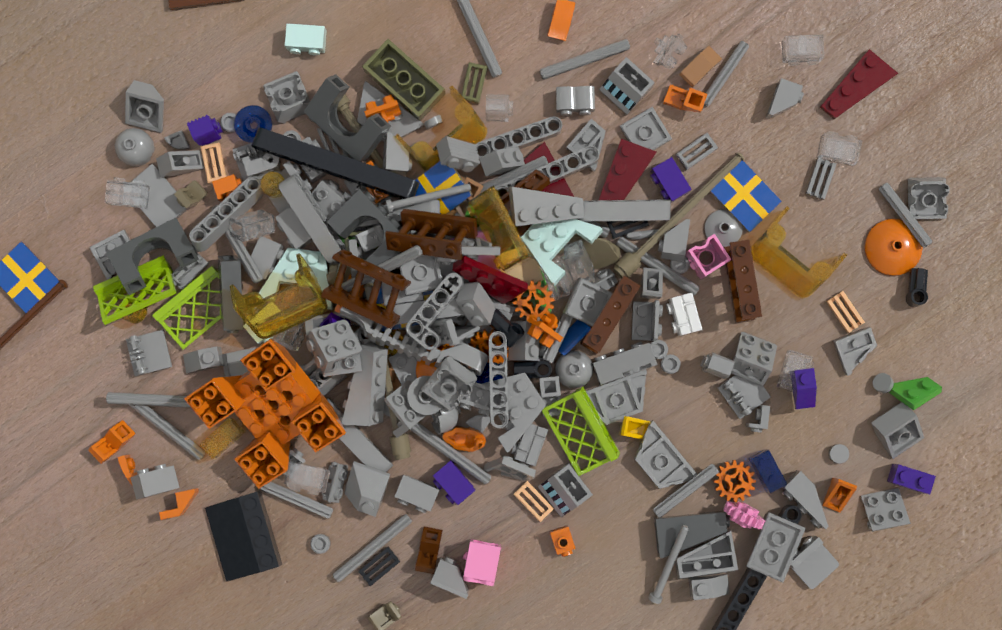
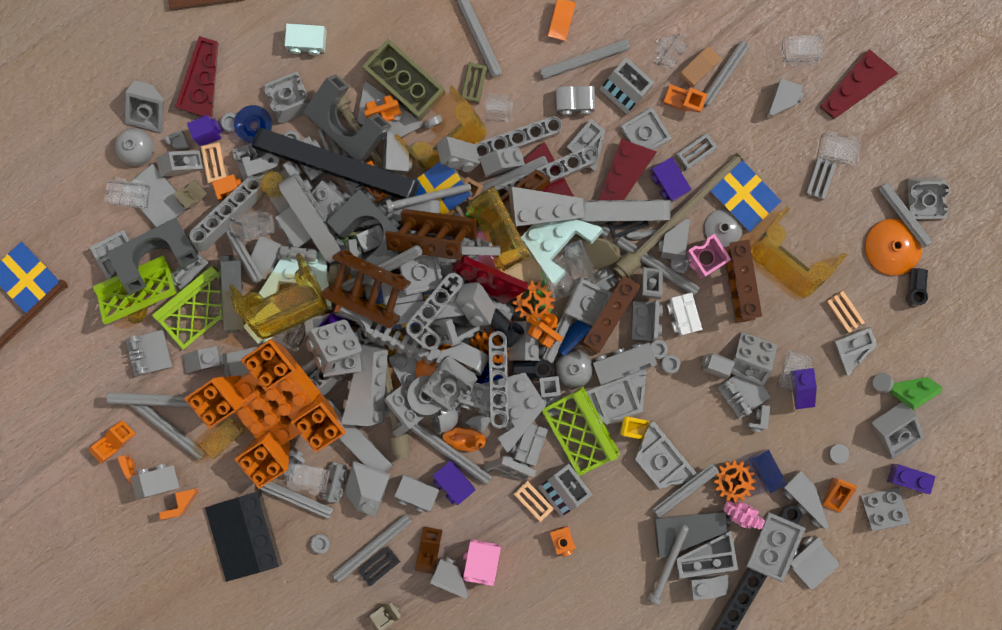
(199, 83): none -> dark red wing
(285, 251): none -> light grey axle

